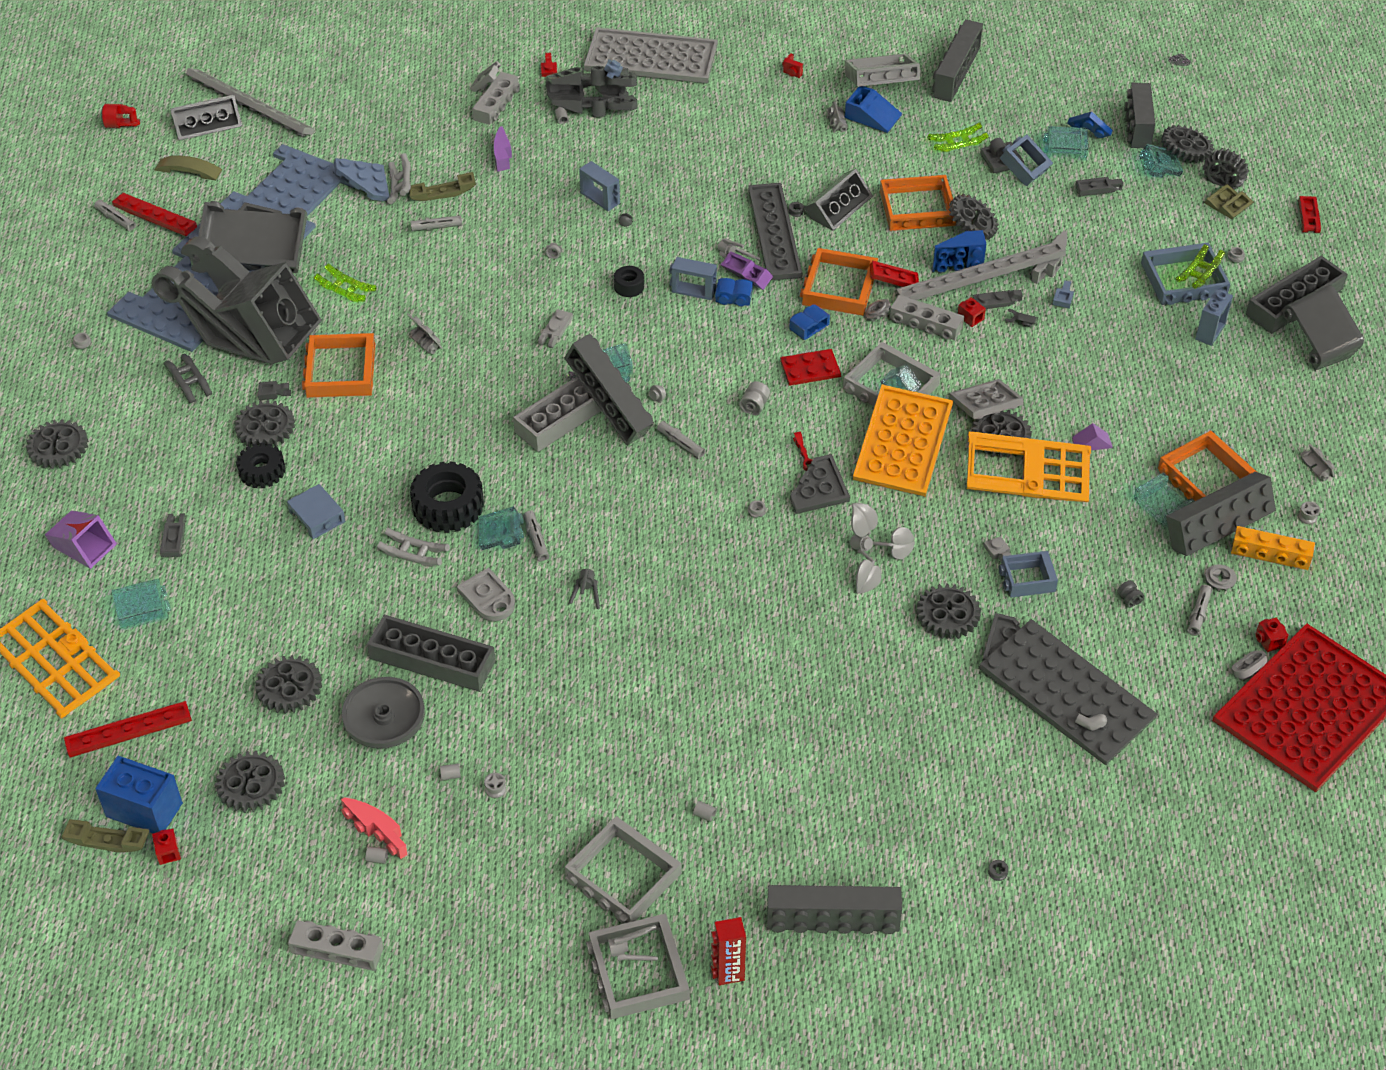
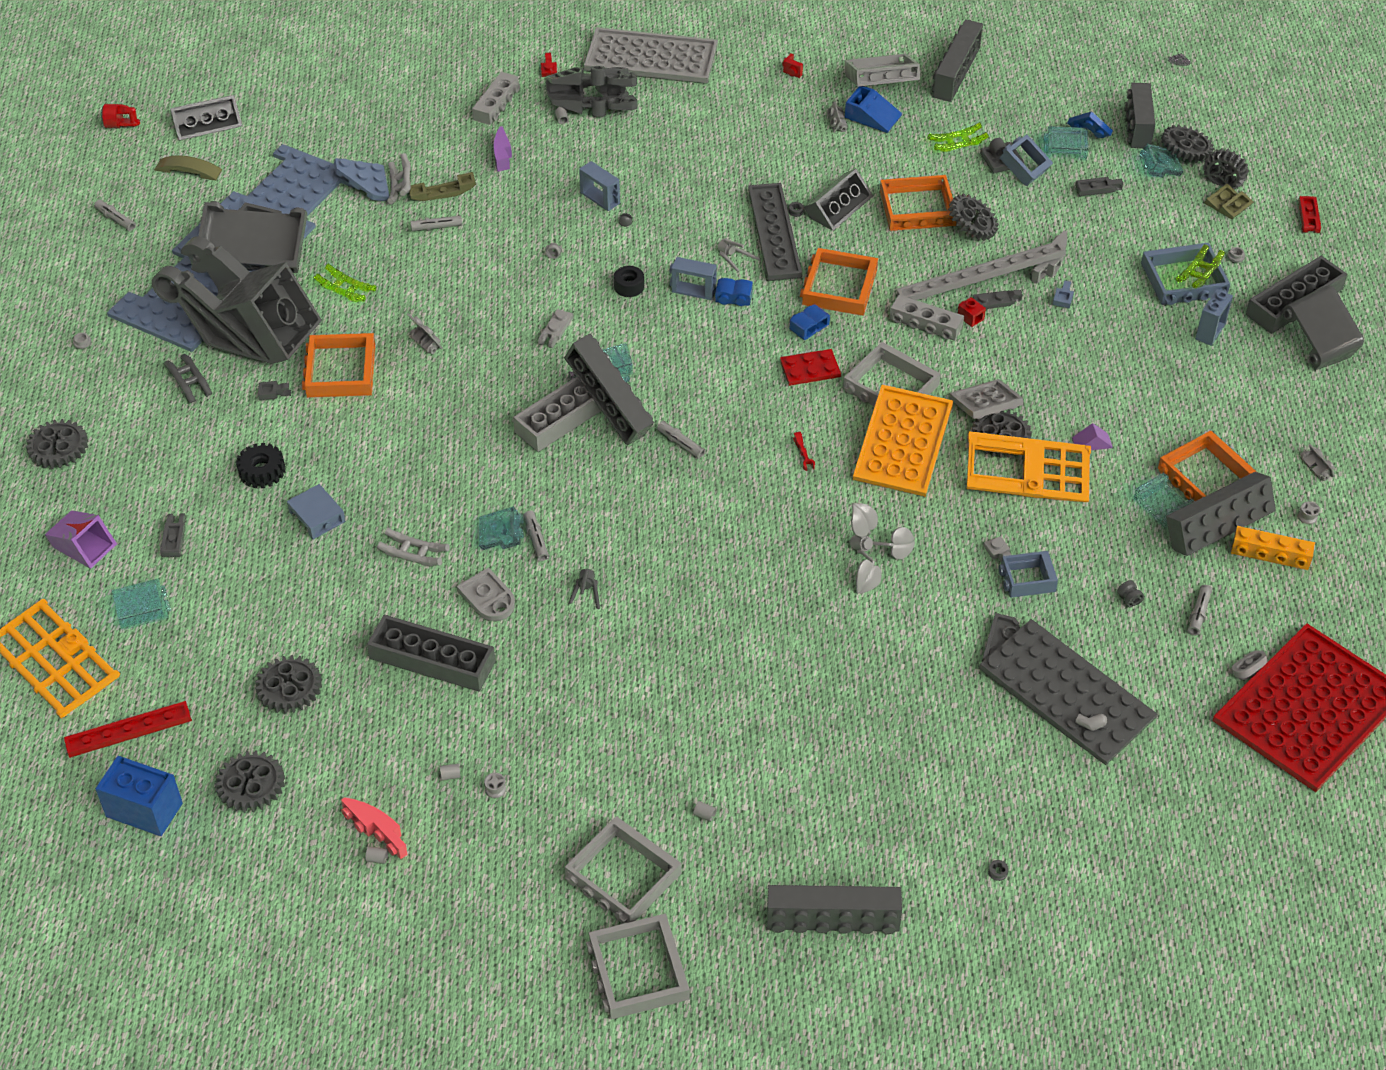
(107, 839): olive slope -> none
(154, 214): red plate -> none
(166, 846): red brick -> none
(247, 100): light grey plate -> none
(264, 423): dark grey gear -> none
(344, 953): light grey brick -> none
(383, 712): dark grey dish -> none
(447, 514): black tyre -> none
(485, 76): light grey plate -> none
(613, 68): sand blue plate -> none
(619, 946): light grey plant -> none
(657, 393): light grey plate -> none
(728, 951): red brick -> none
(747, 270): medium lavender slope -> none
(754, 398): light grey wheel -> none
(757, 508): light grey plate -> none
(819, 486): dark grey plate -> none
(878, 309): light grey gear -> none
(892, 274): red plate -> none
(902, 378): clear light blue slope -> none
(948, 611): dark grey gear -> none
(967, 245): blue slope -> none
(1026, 319): dark grey plate -> none
(1229, 577): light grey gear -> none
(1271, 634): red brick -> none

